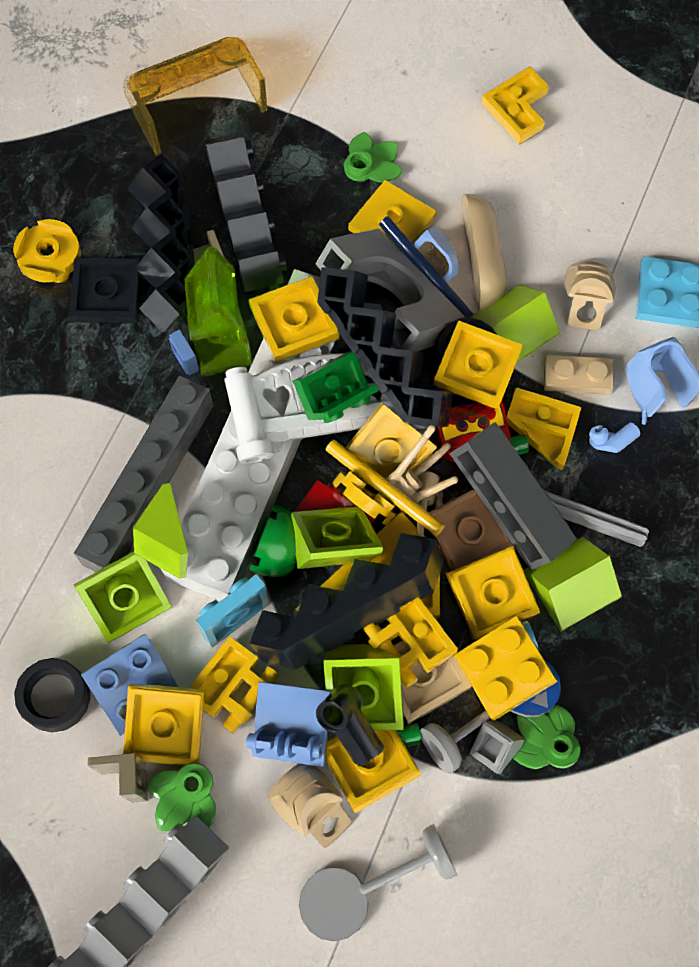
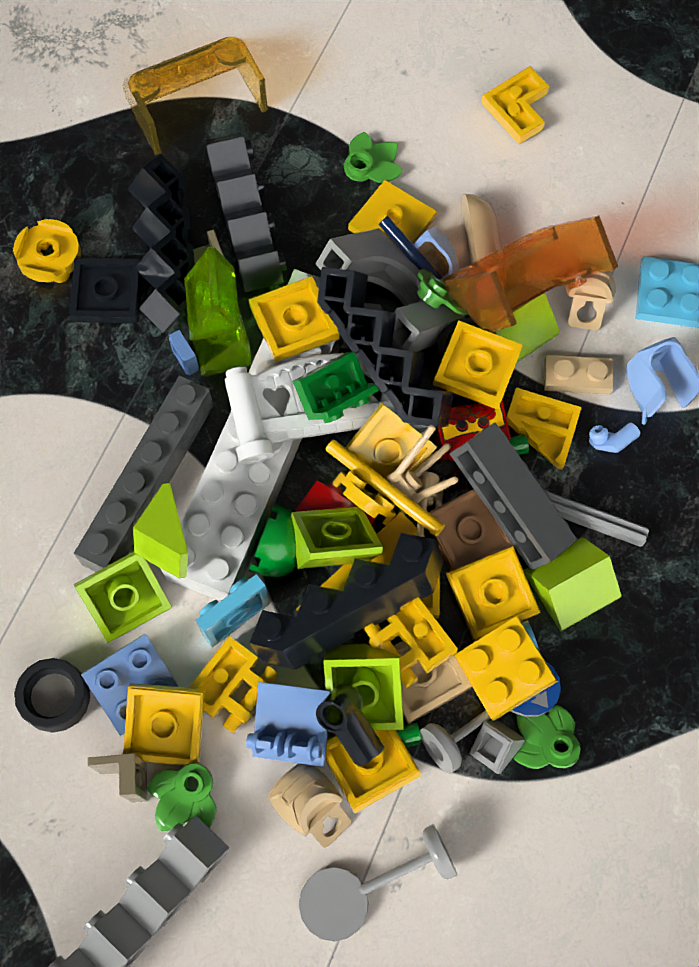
(435, 292): none -> bright green plate
(529, 268): none -> clear orange windscreen

